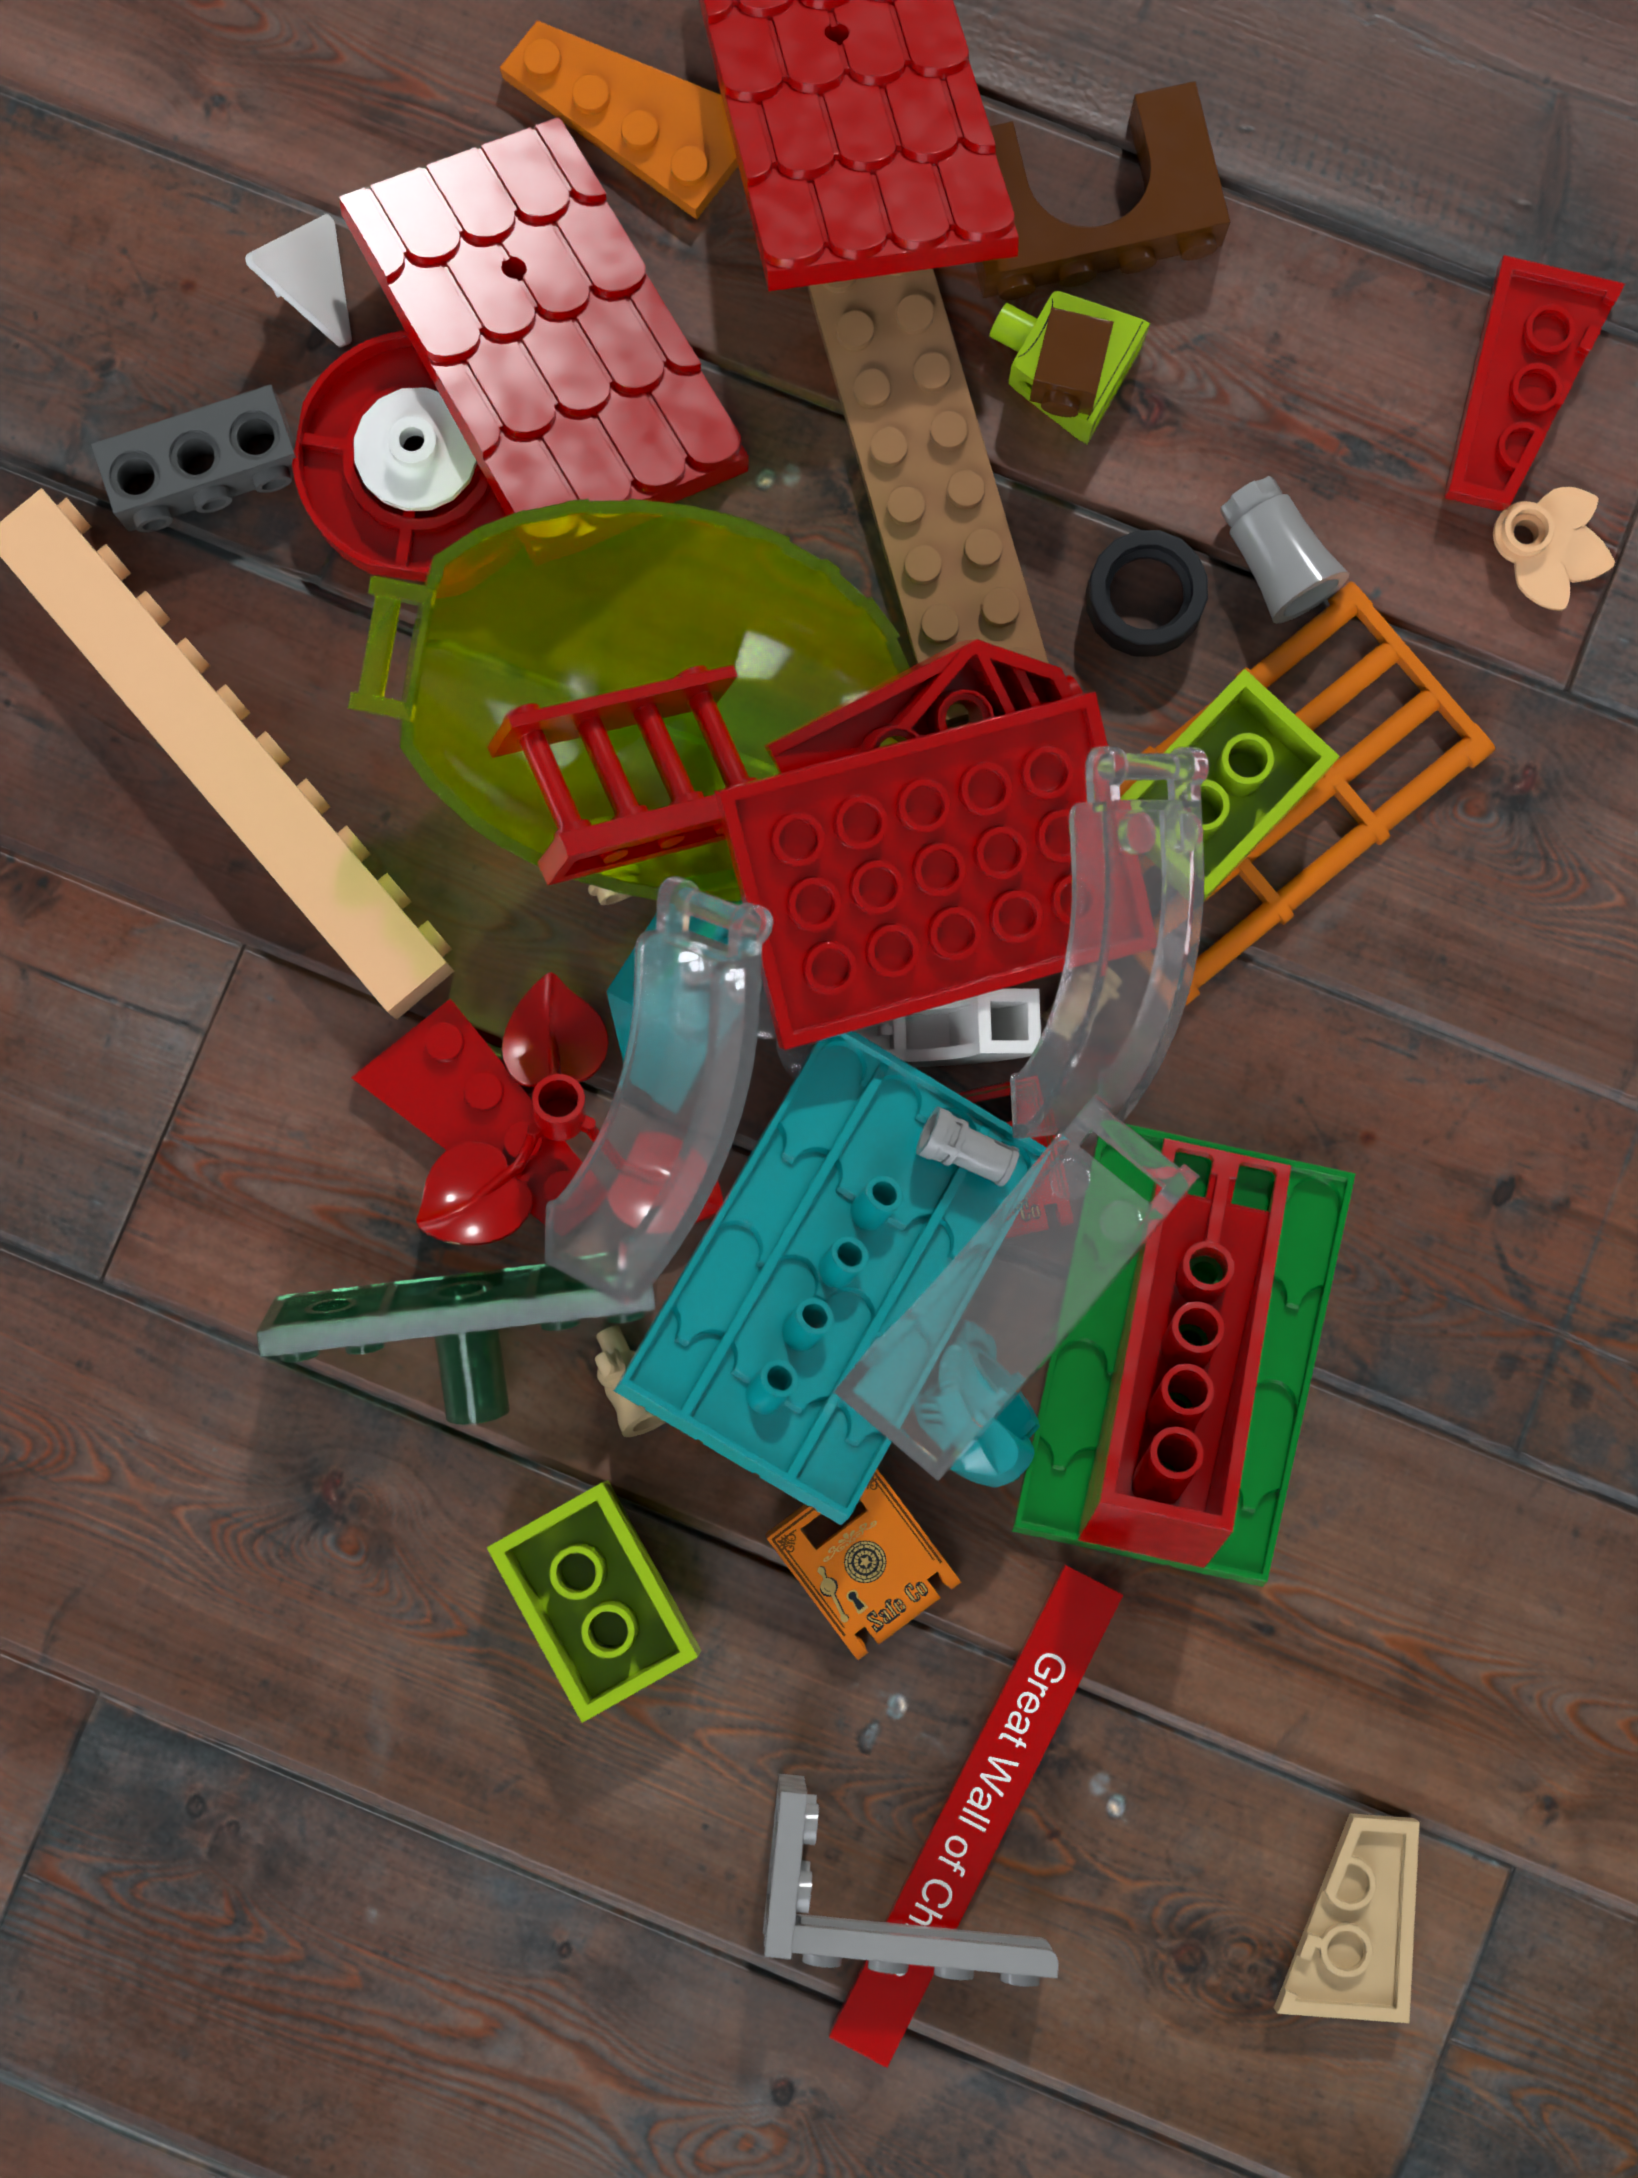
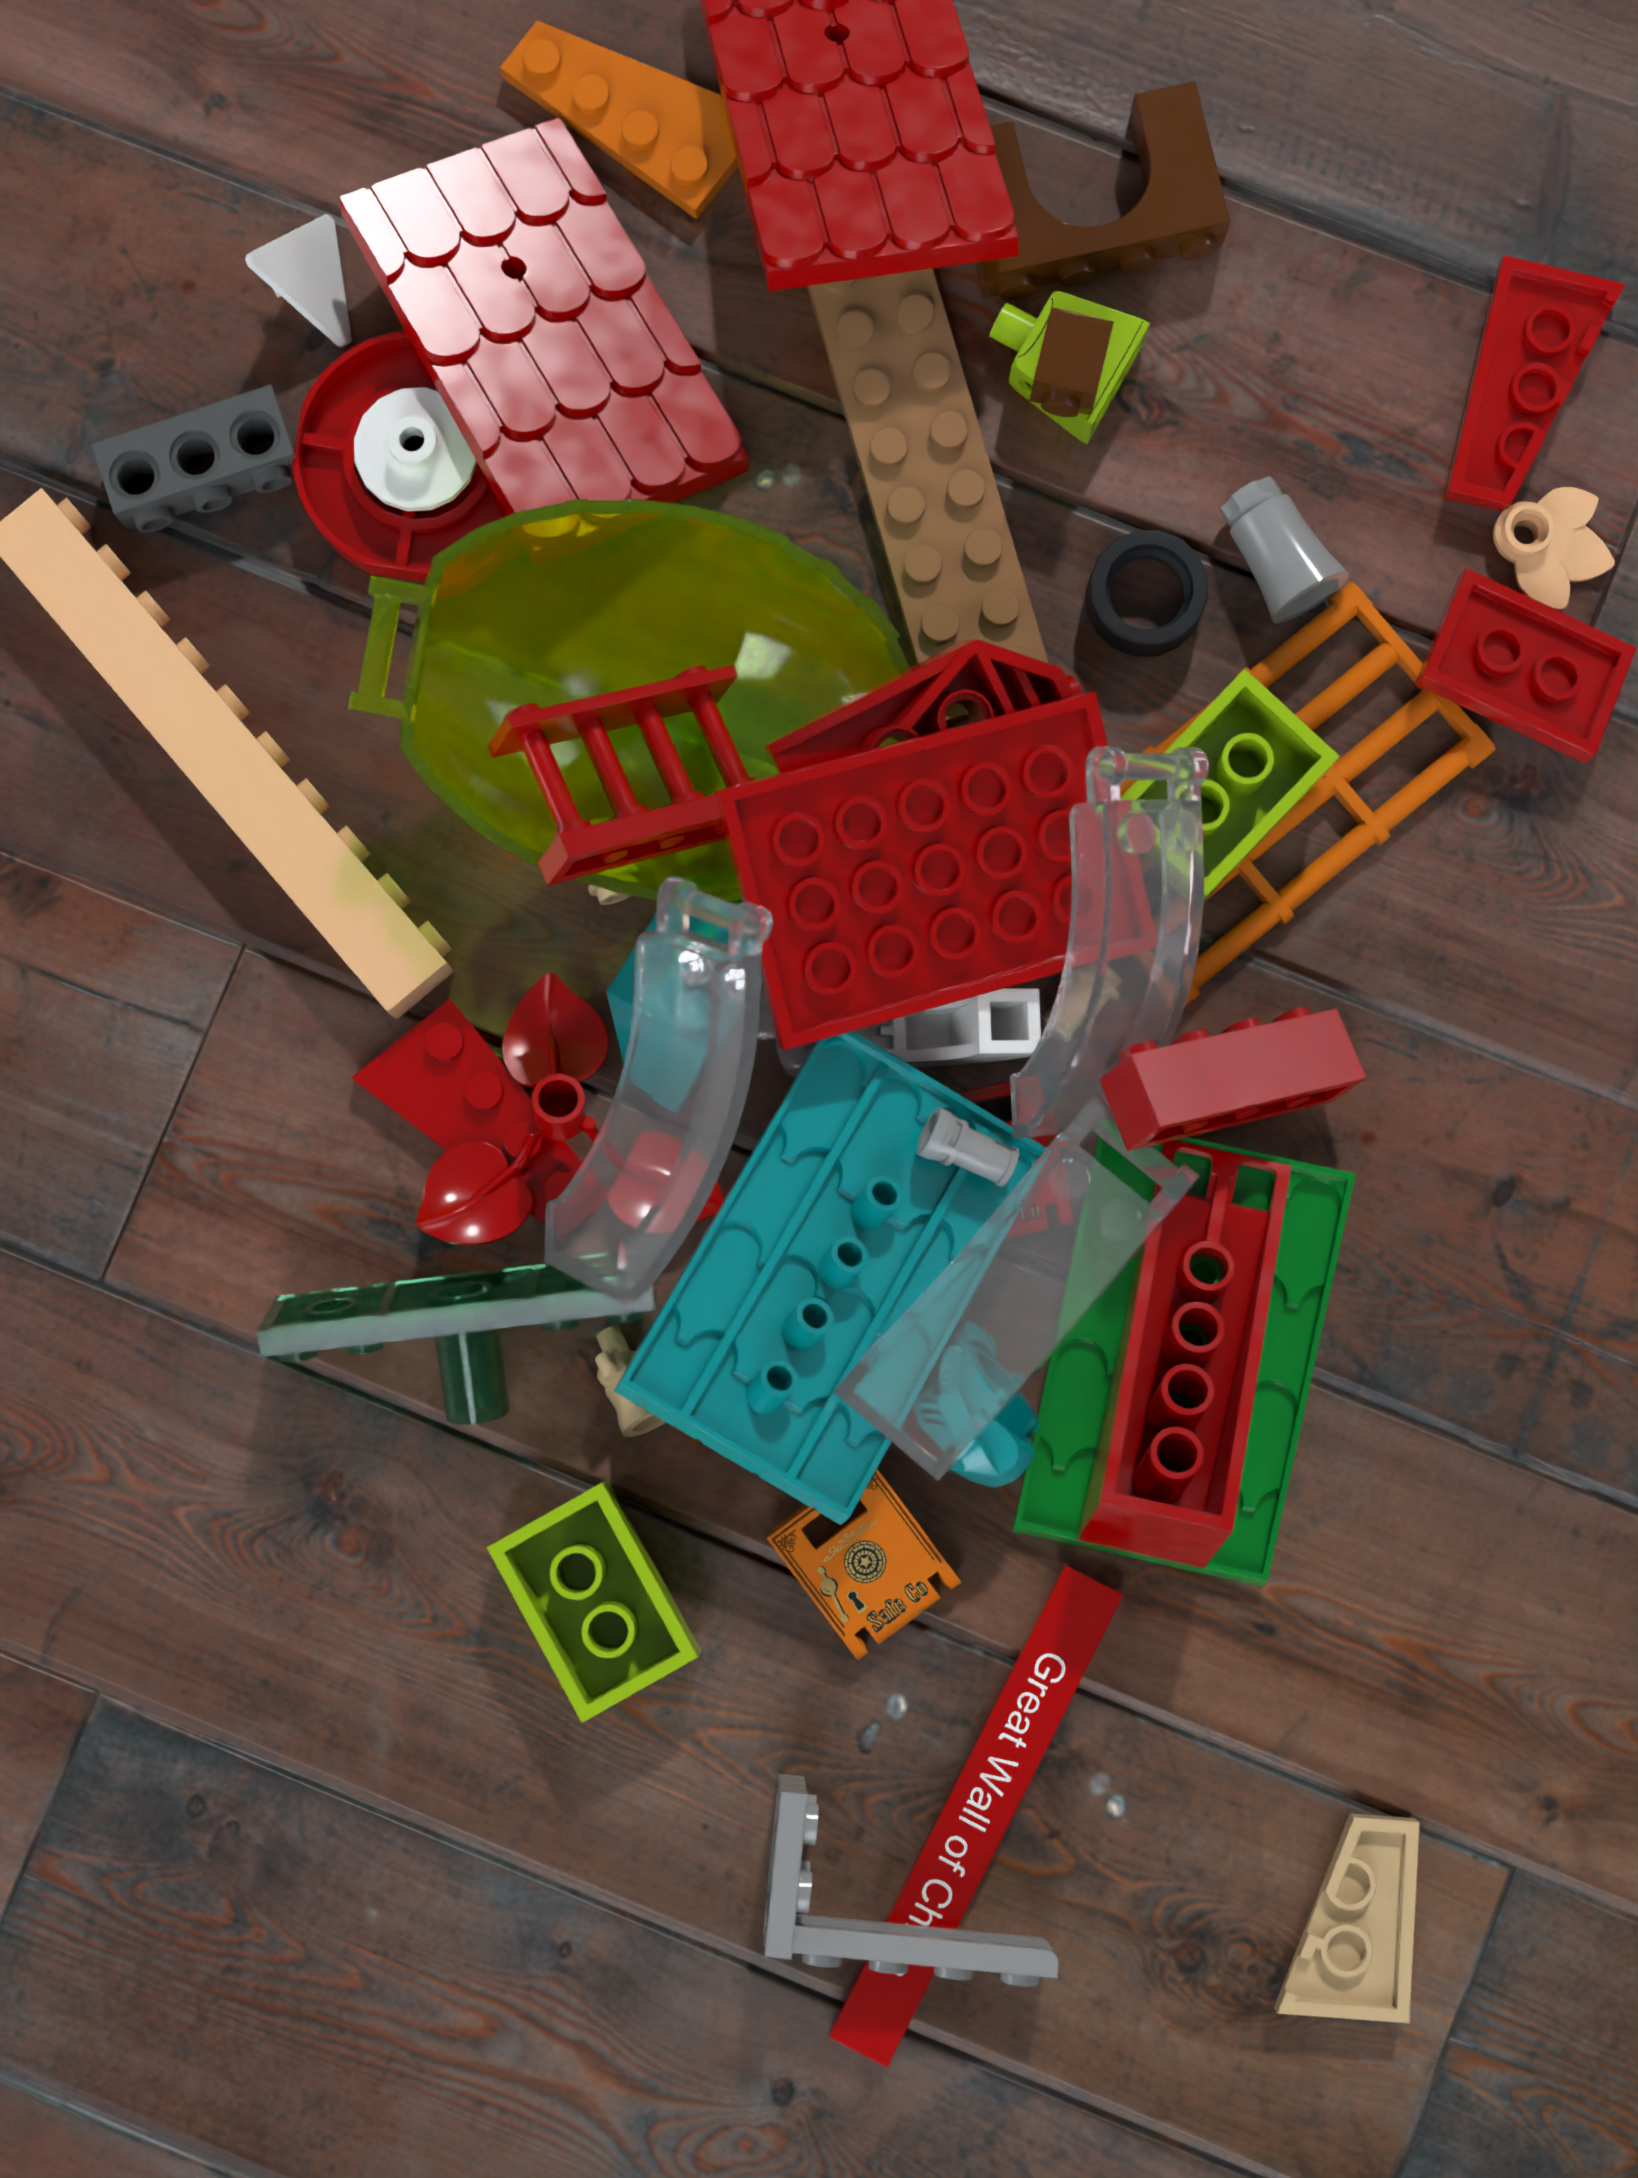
(1230, 1077): none -> red brick
(1526, 666): none -> red plate

